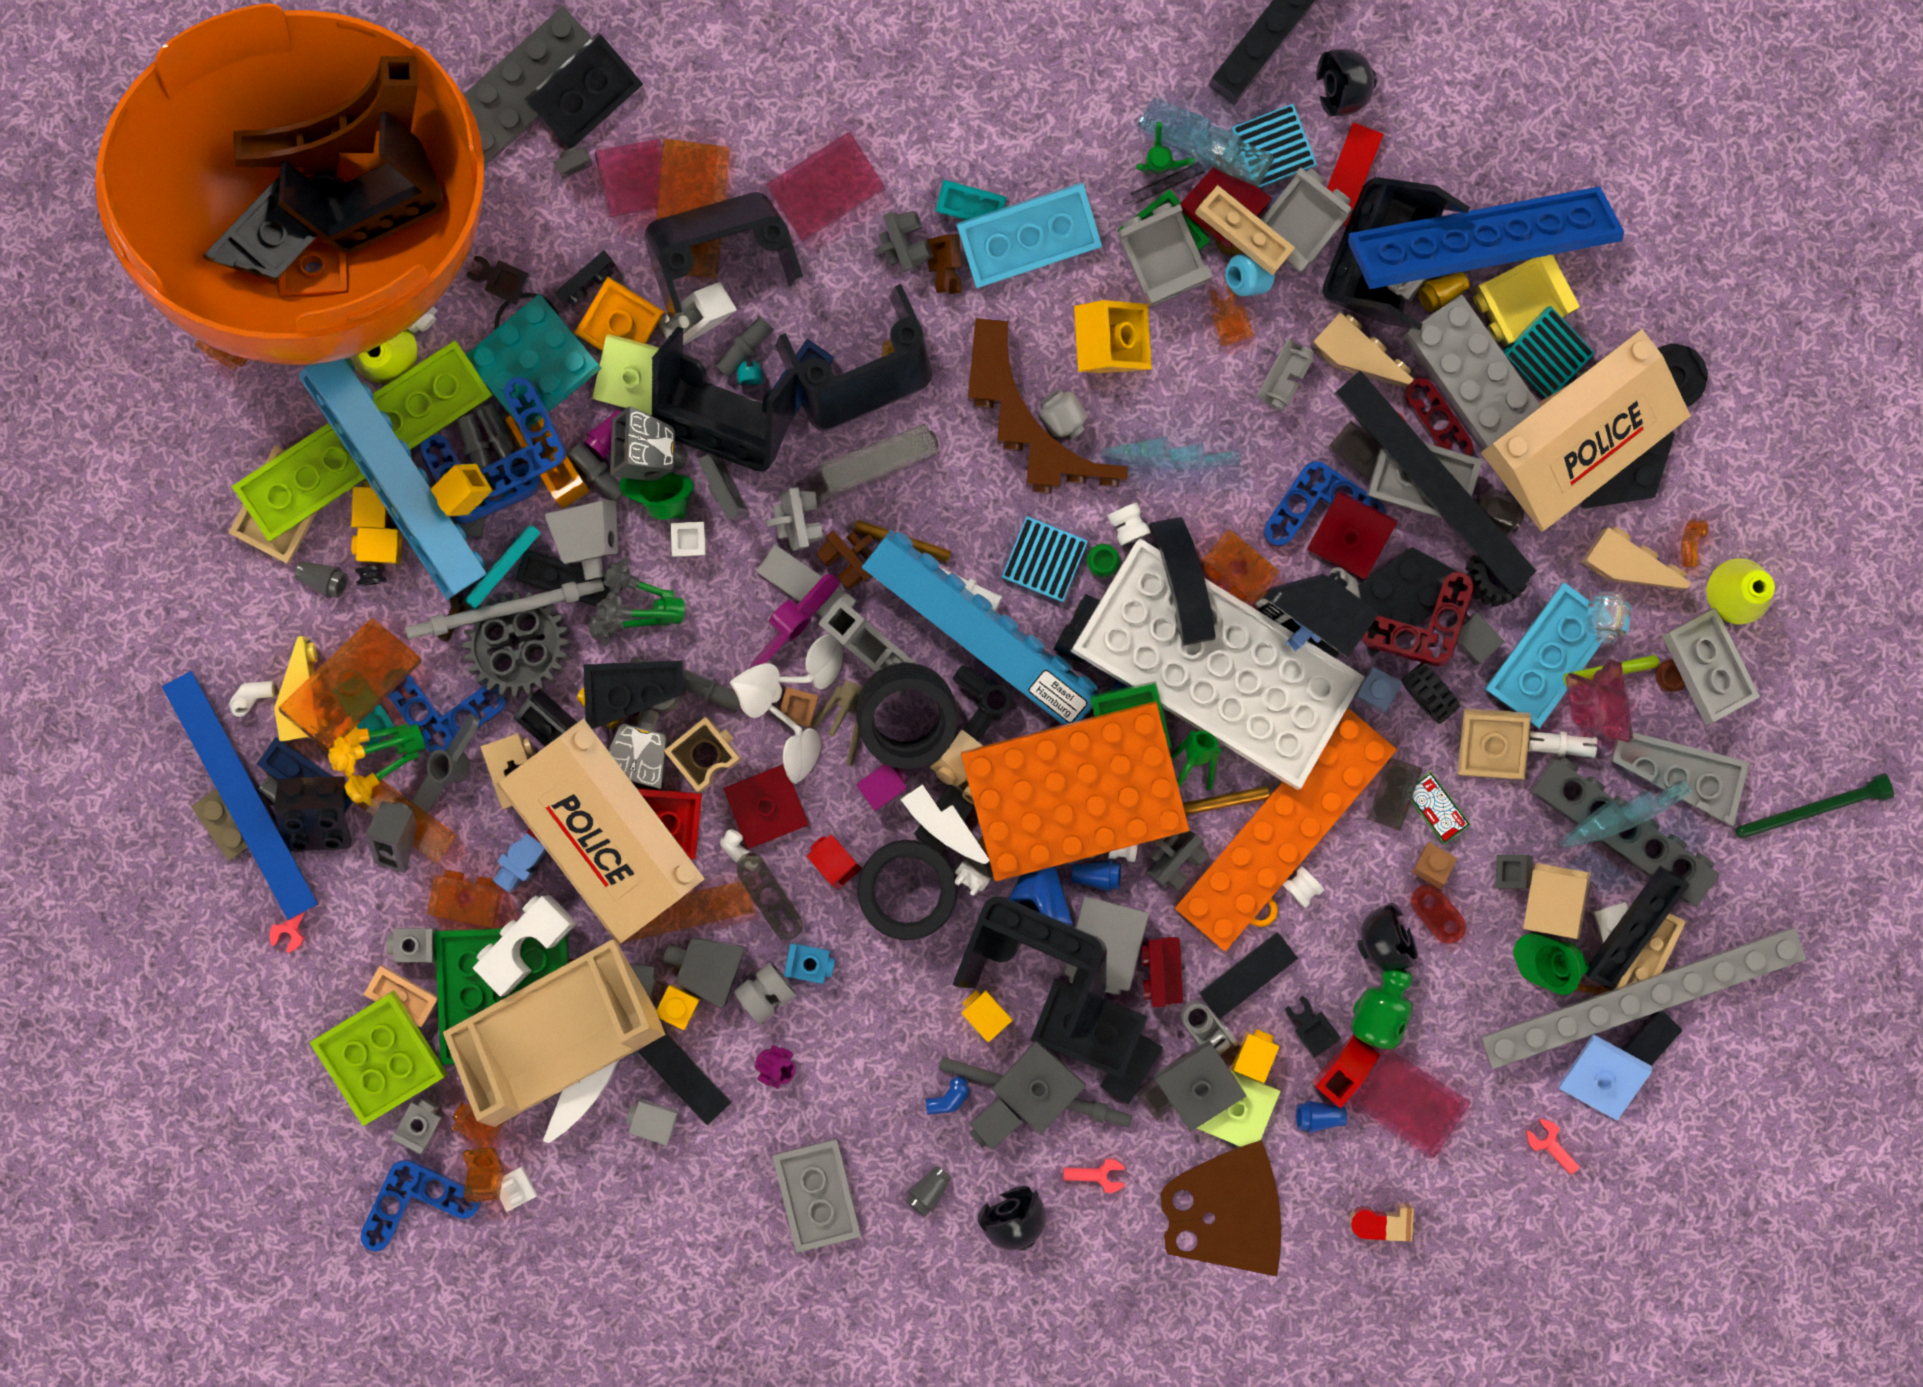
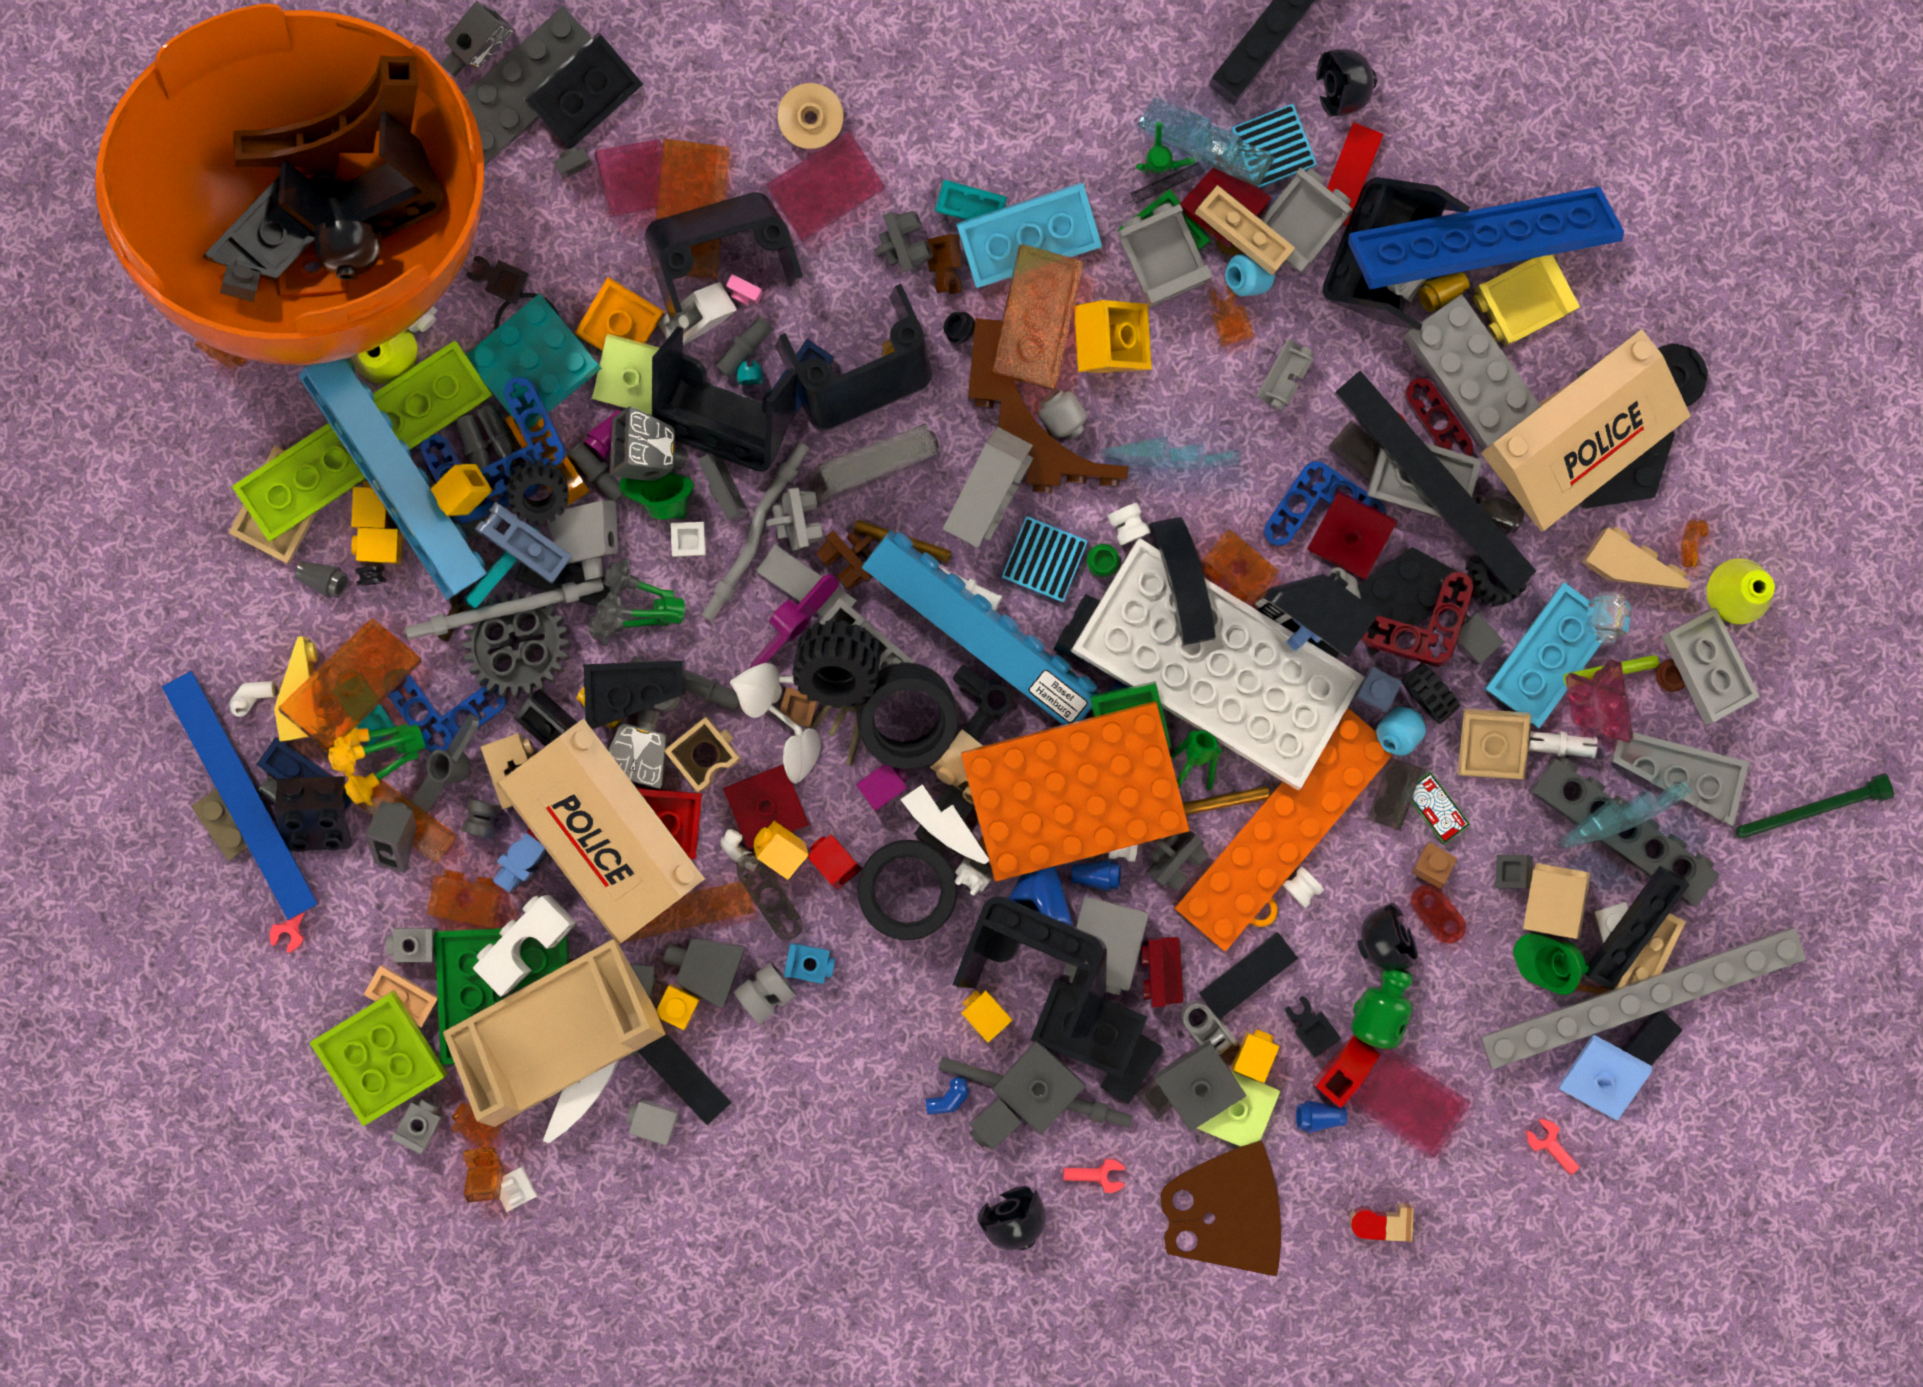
(240, 282): none -> dark grey plate
(347, 248): none -> black cylinder
(417, 1189): blue beam -> none
(478, 825): none -> flat silver wheel
(484, 29): none -> dark grey torso
(524, 543): none -> sand blue plate
(544, 508): none -> black tyre
(575, 289): black plate -> none
(725, 588): none -> light grey bar
(743, 291): none -> bright pink plate
(775, 1066): magenta gear -> none
(780, 849): none -> yellow brick
(810, 99): none -> tan dish
(816, 1195): light grey plate -> none
(836, 664): none -> black tyre
(928, 1191): dark grey cone -> none
(959, 327): none -> black plate
(989, 488): none -> light grey brick
(1037, 317): none -> clear orange tile
(1352, 351): tan slope -> none
(1401, 731): none -> medium azure head
(1548, 352): tile -> none

